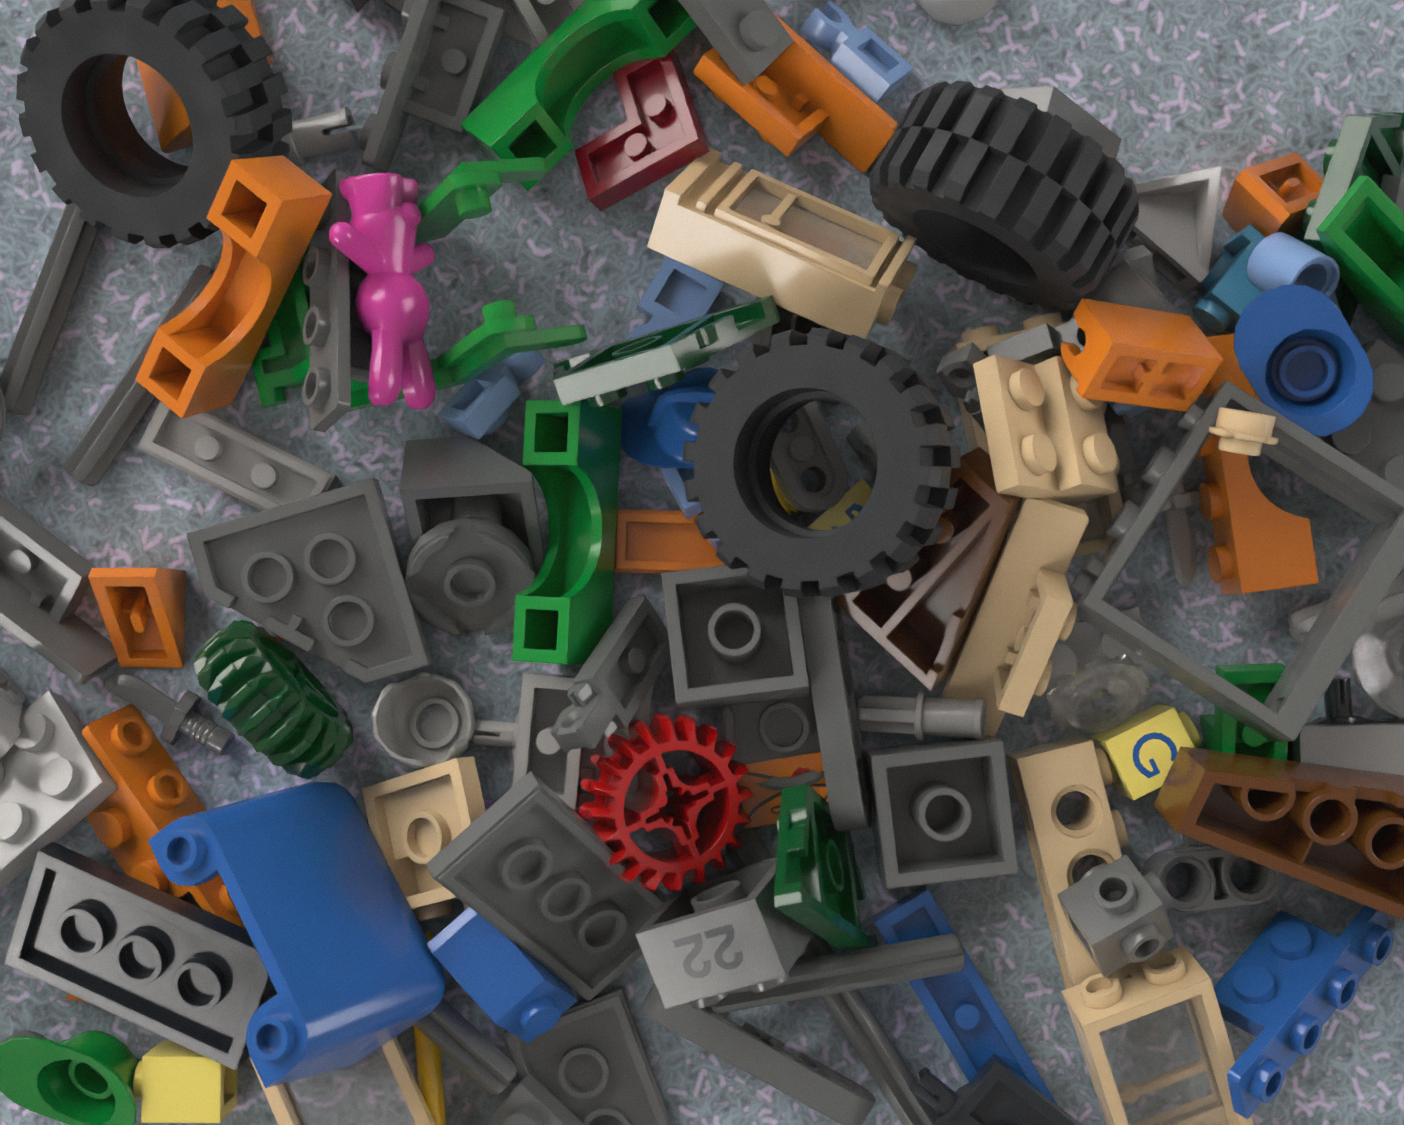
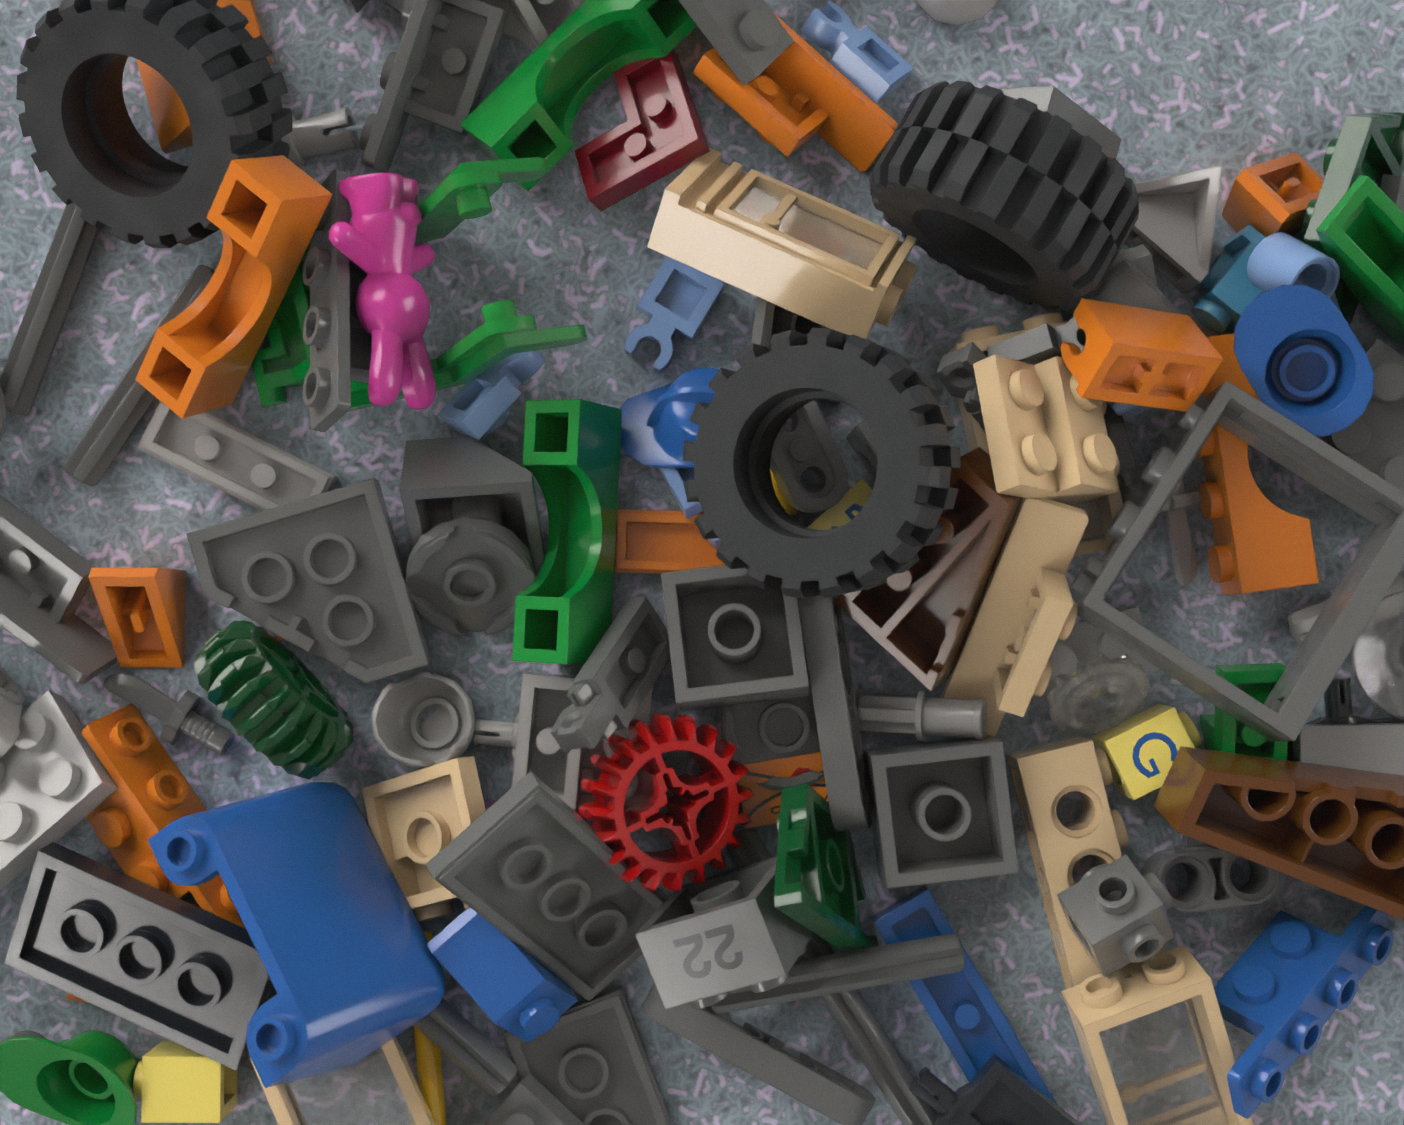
(658, 356): wing -> none
(1243, 431): tan plate -> none

